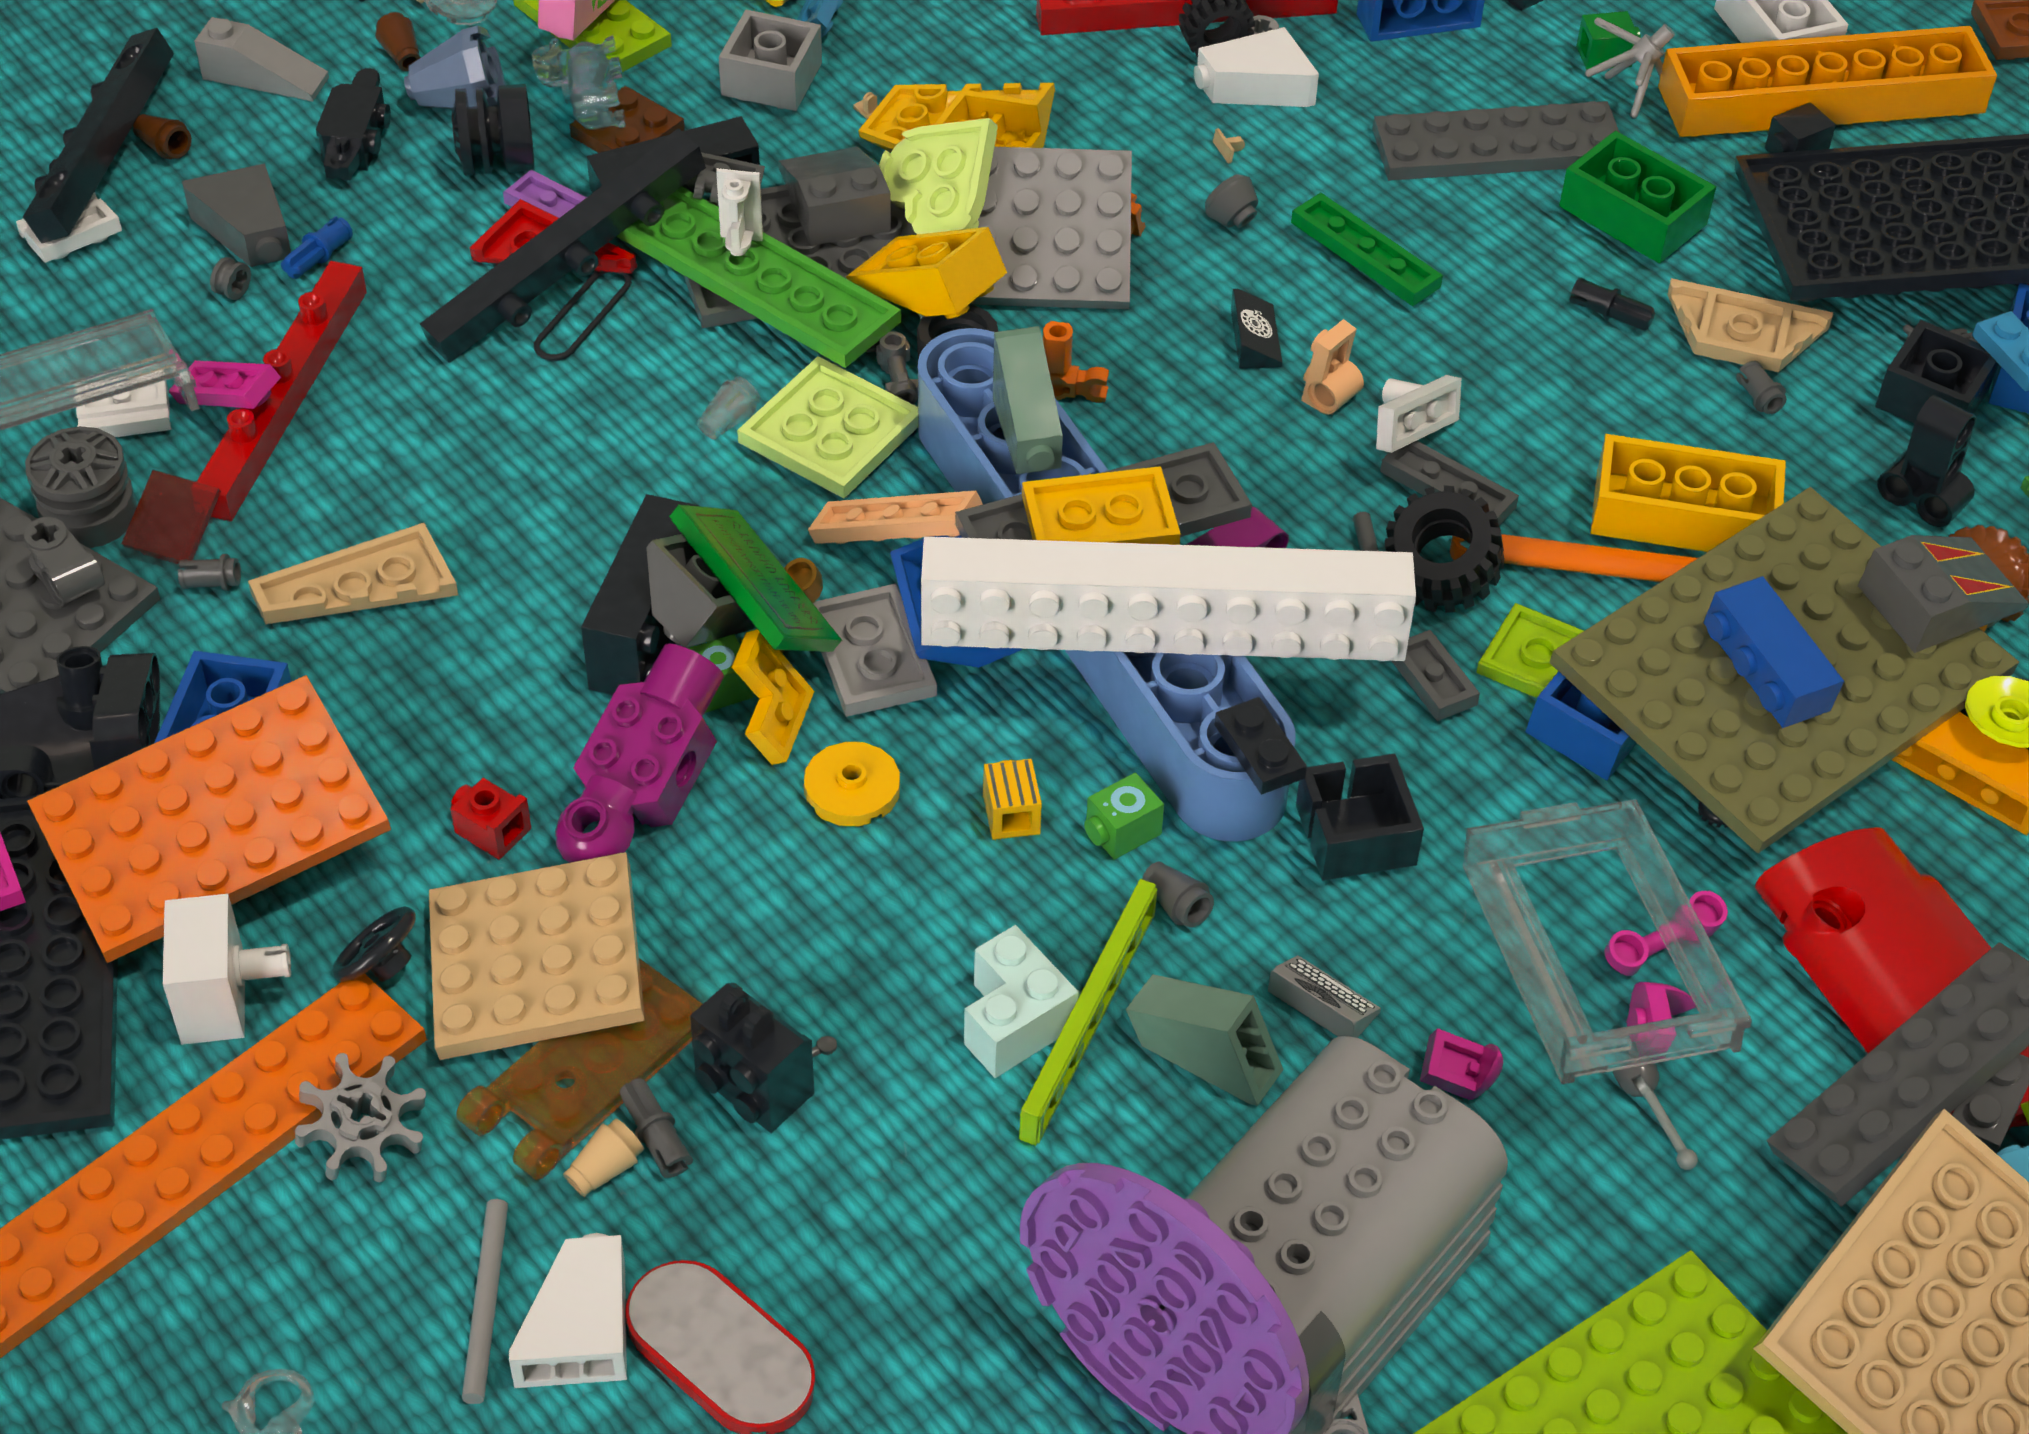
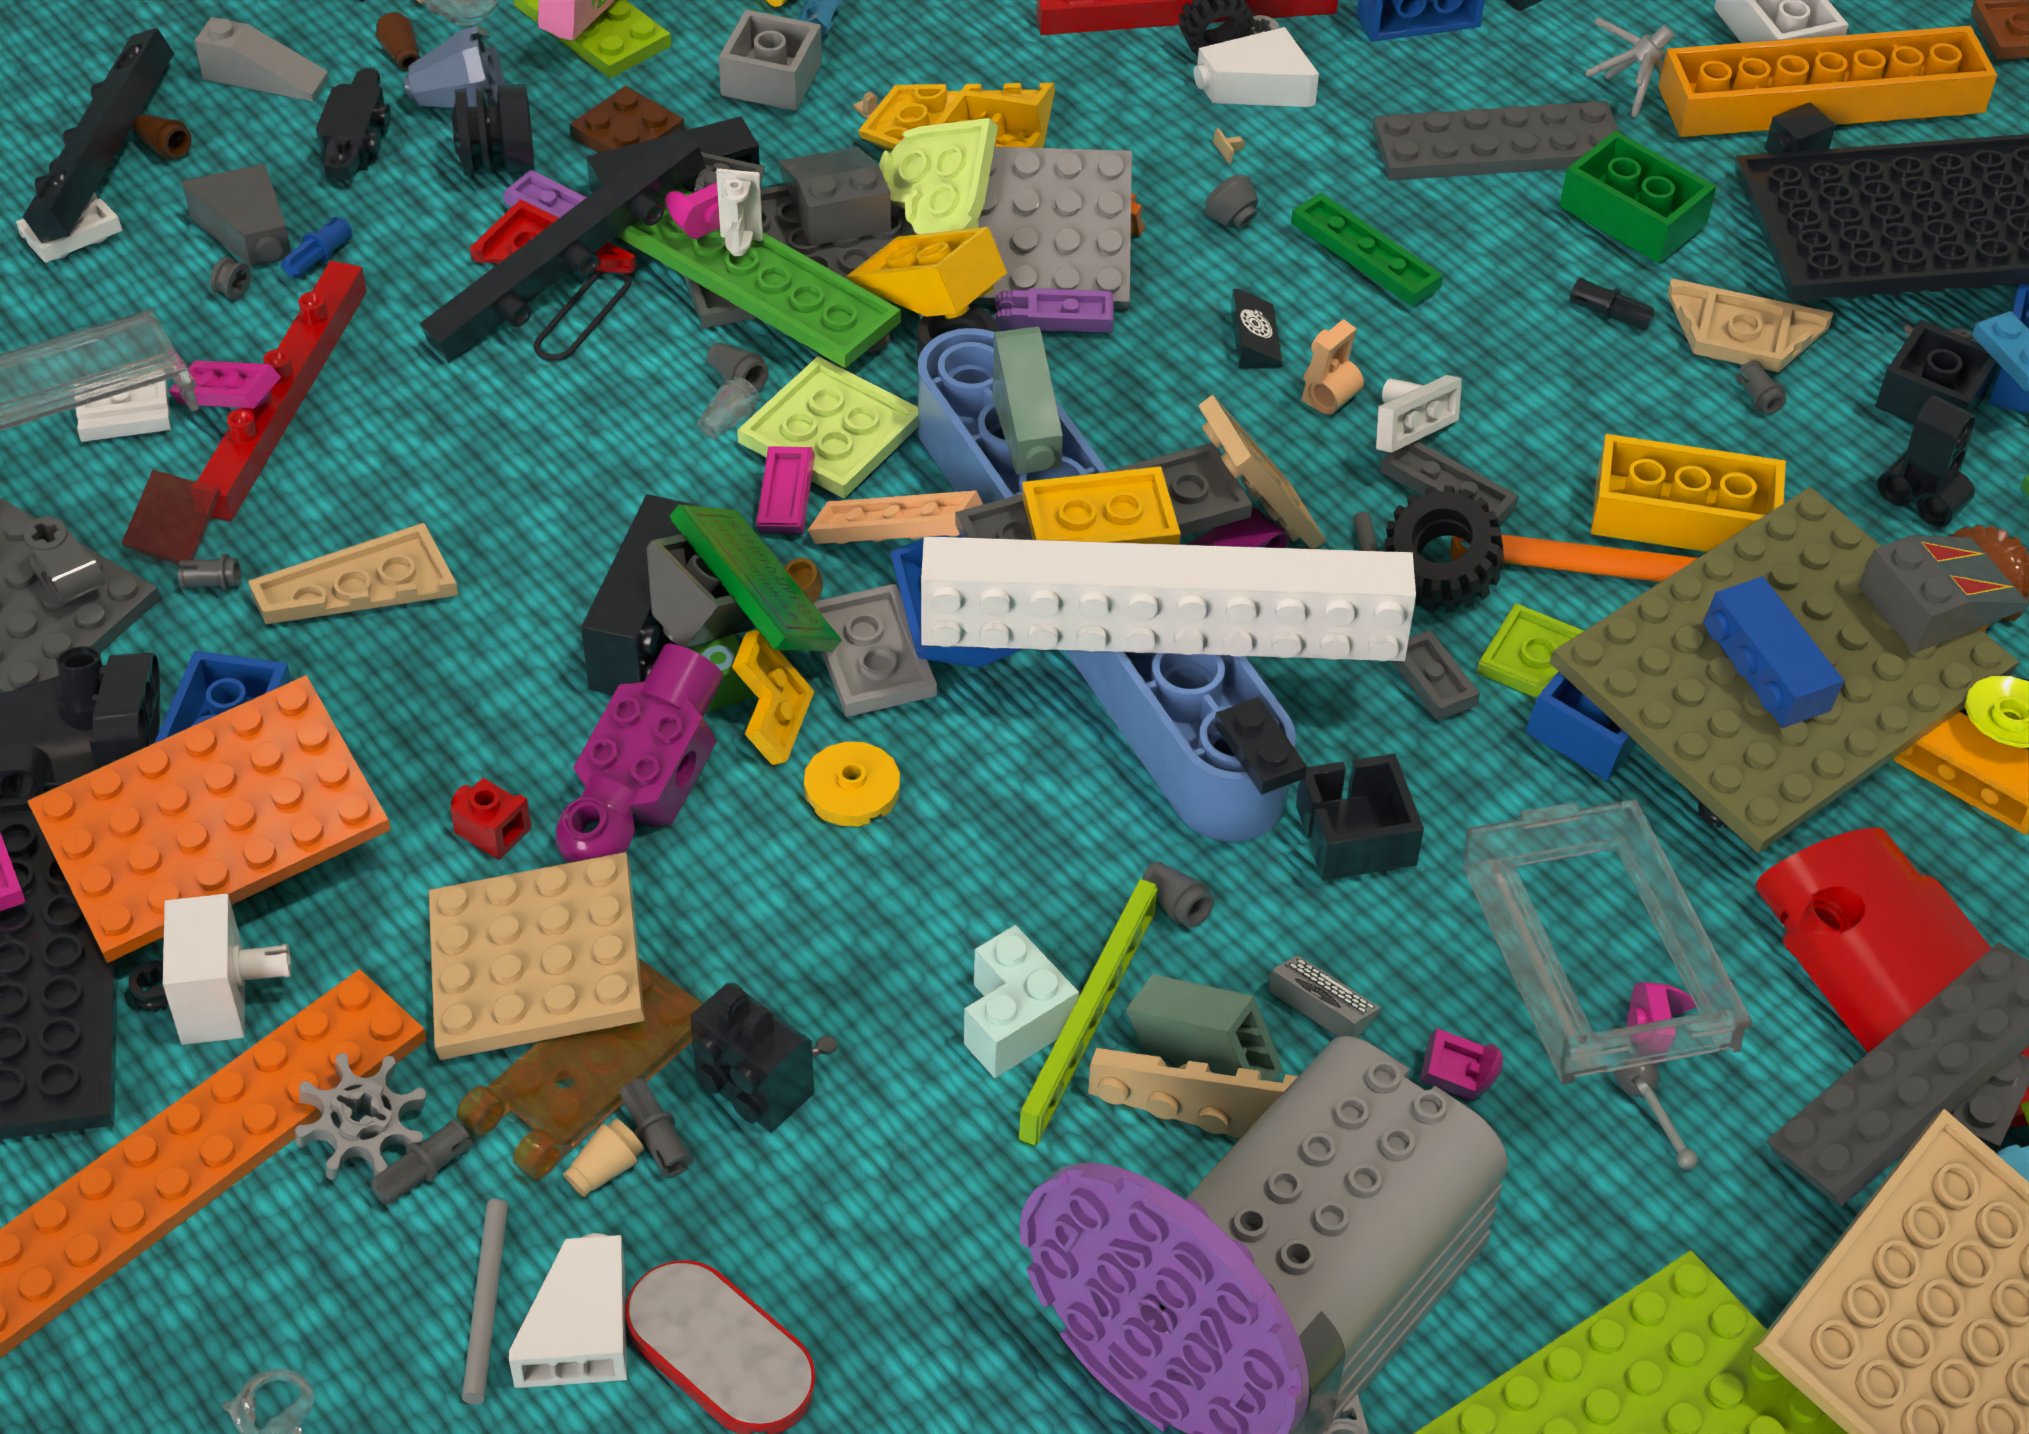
(83, 483): dark grey wheel -> none
(149, 973): none -> black bush
(377, 948): black piece -> none
(421, 1162): none -> dark grey axle
(585, 79): clear light blue animal -> none
(695, 213): none -> dark pink plate
(738, 362): none -> dark grey cone
(785, 490): none -> dark pink tile
(892, 357): flat silver bar -> none
(1012, 799): yellow brick -> none
(1055, 310): none -> medium lavender hinge
(1067, 378): orange bar -> none
(1124, 816): bright green brick -> none
(1184, 1093): none -> tan wing
(1260, 474): none -> tan plate
(1599, 45): green brick -> none
(1629, 950): dark pink bar -> none

